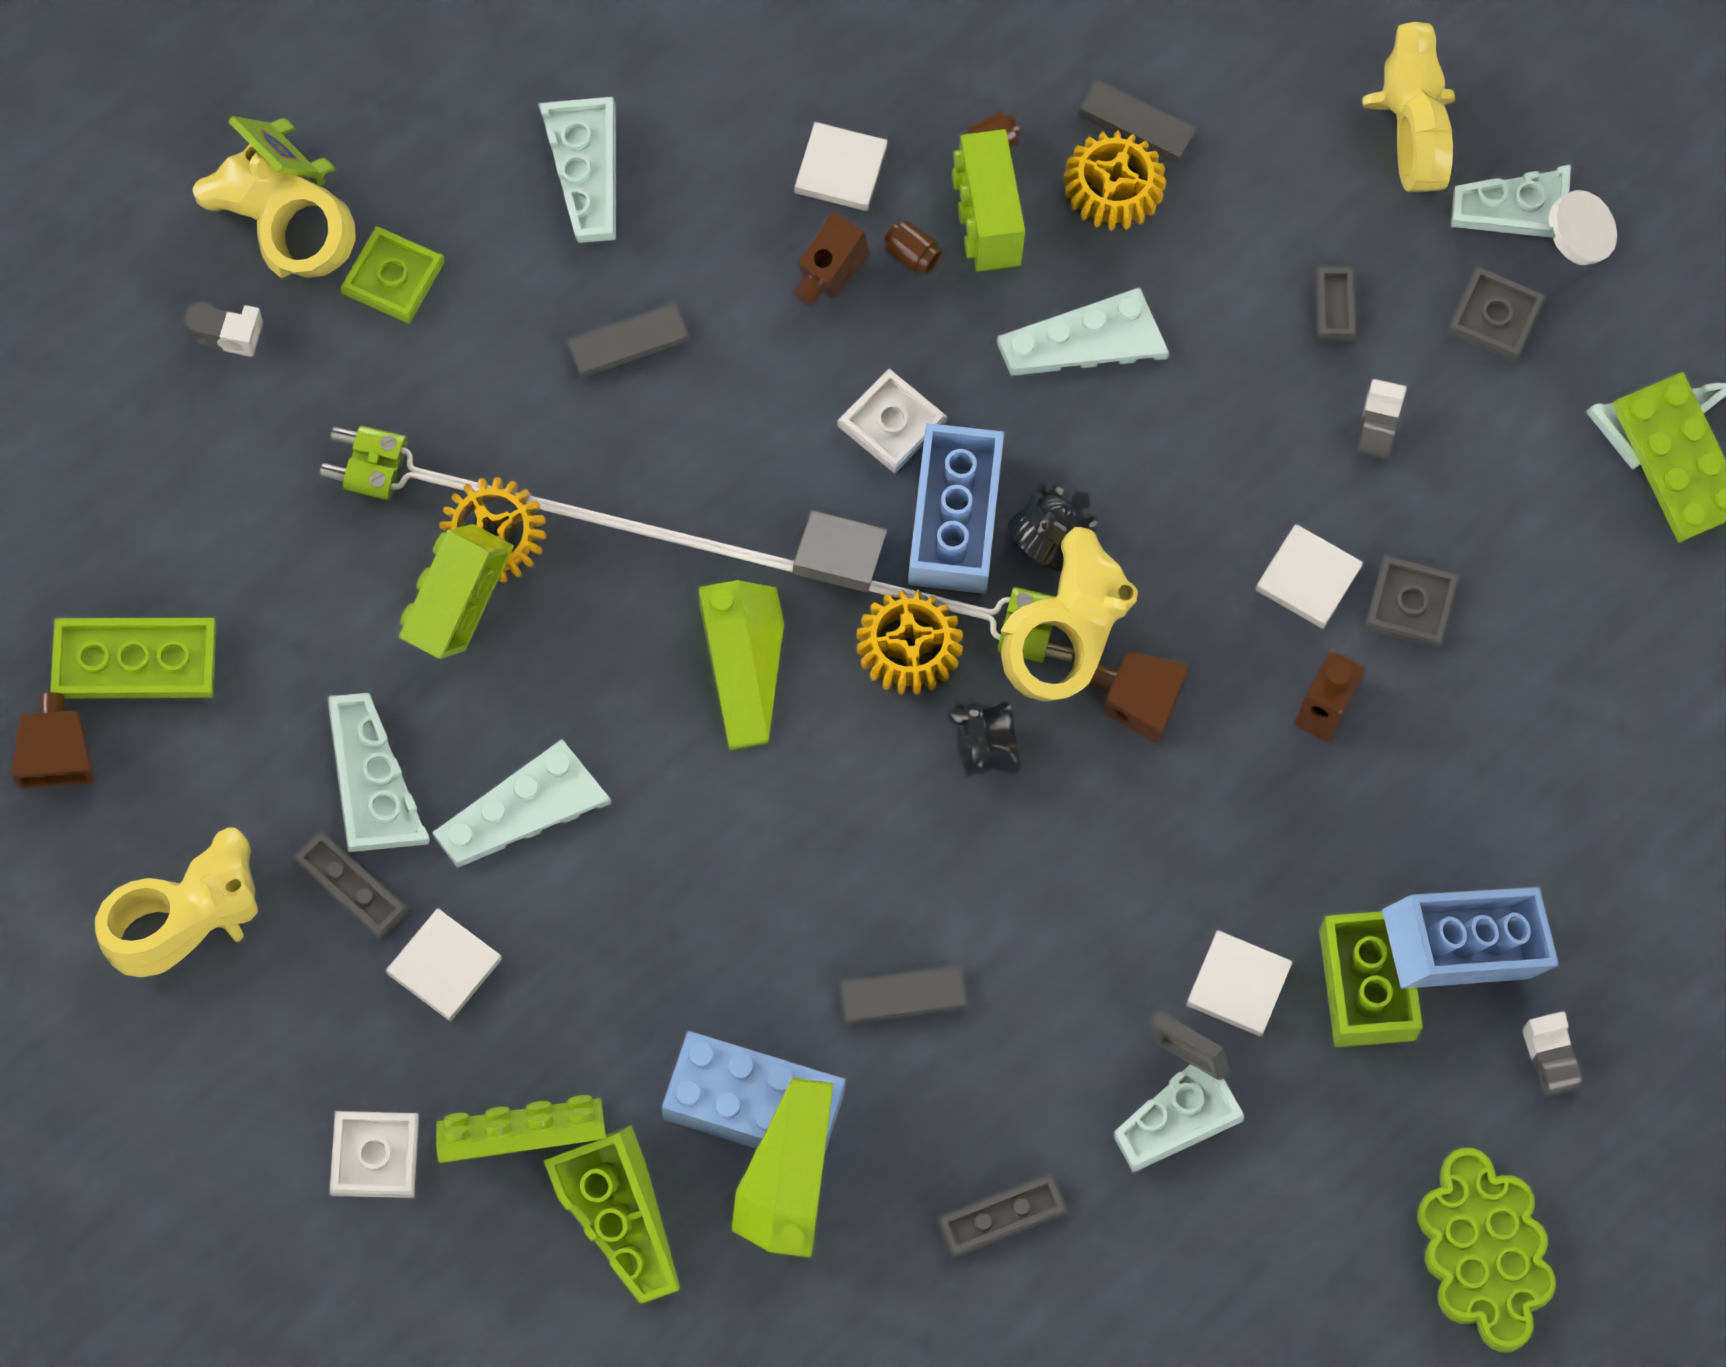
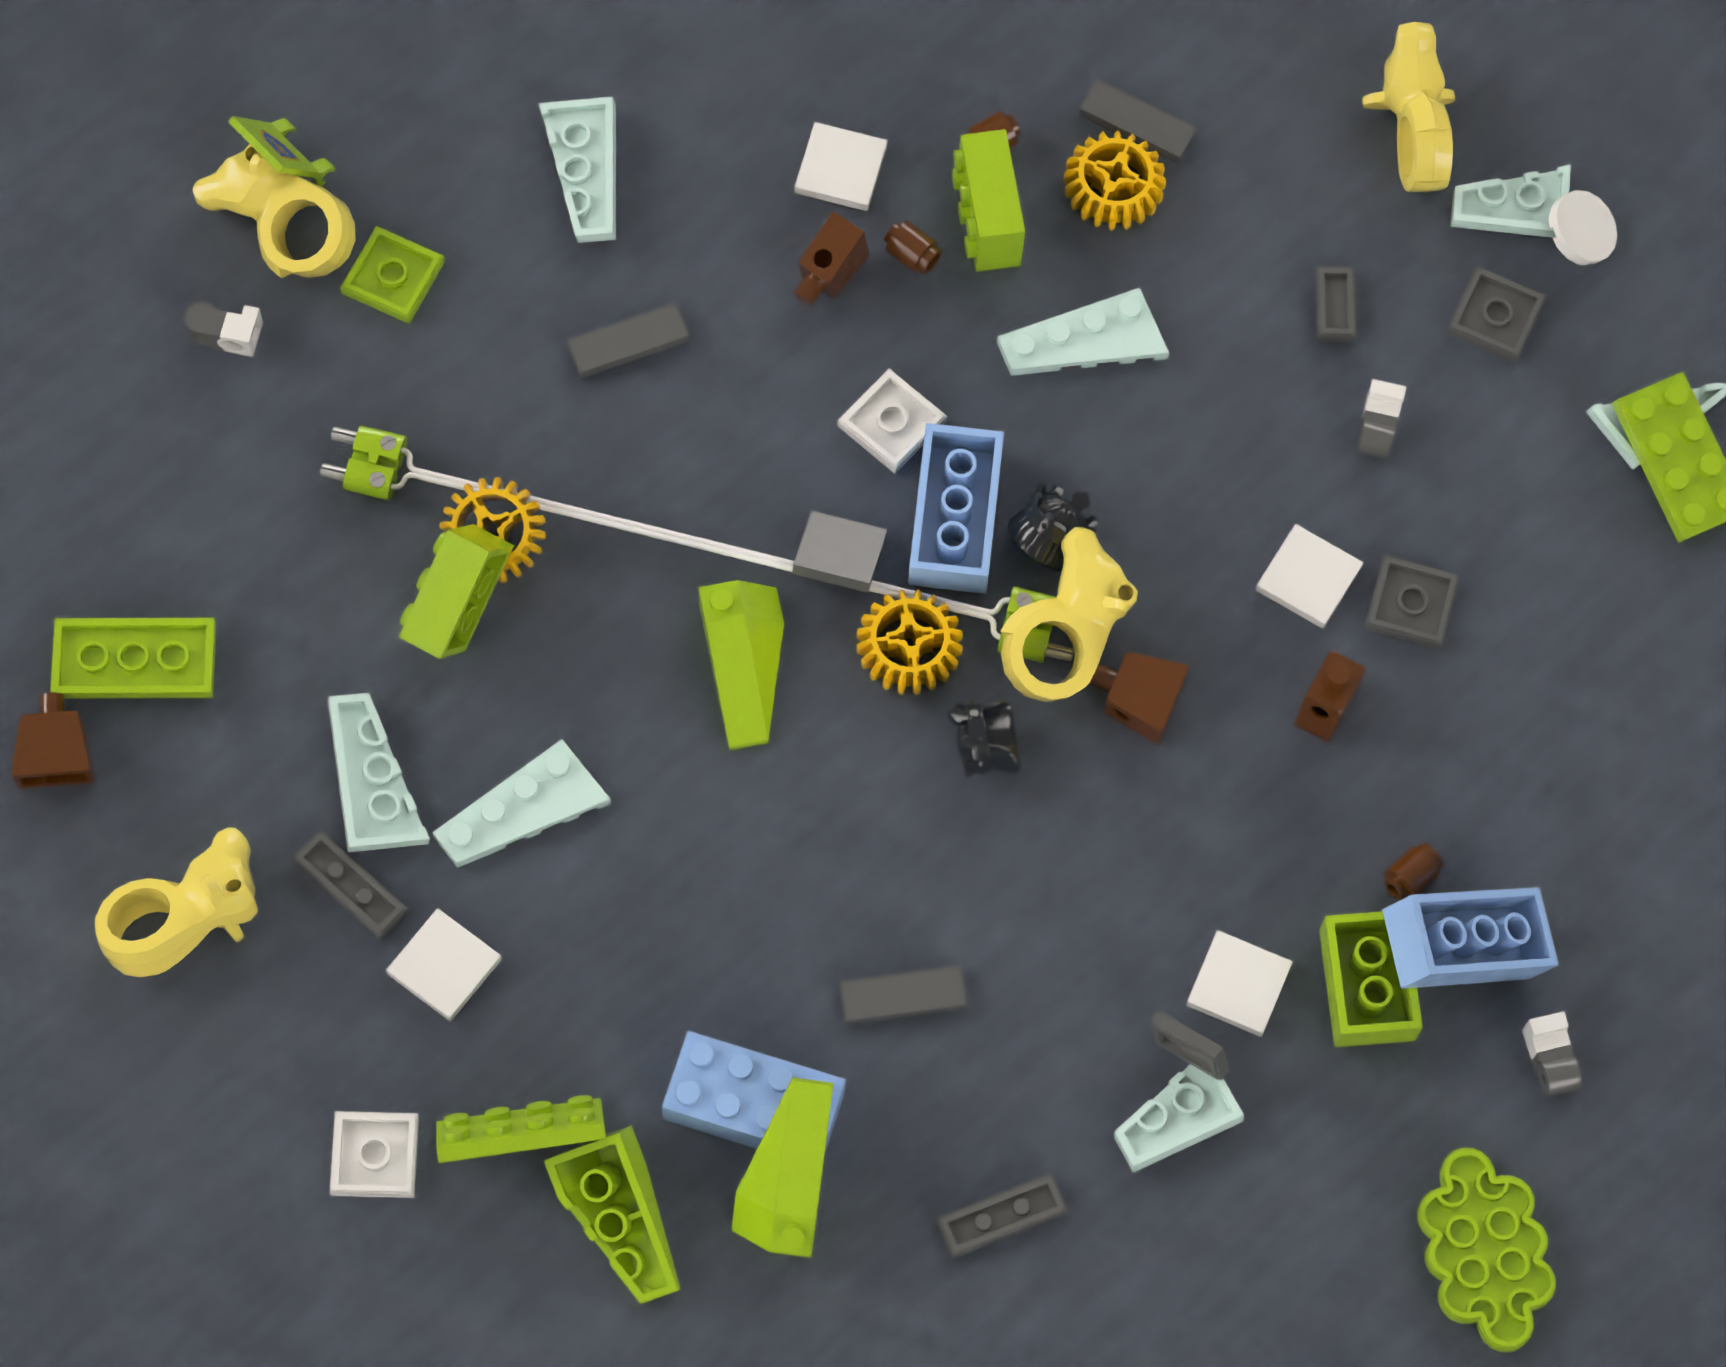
(1413, 871): none -> reddish brown brick

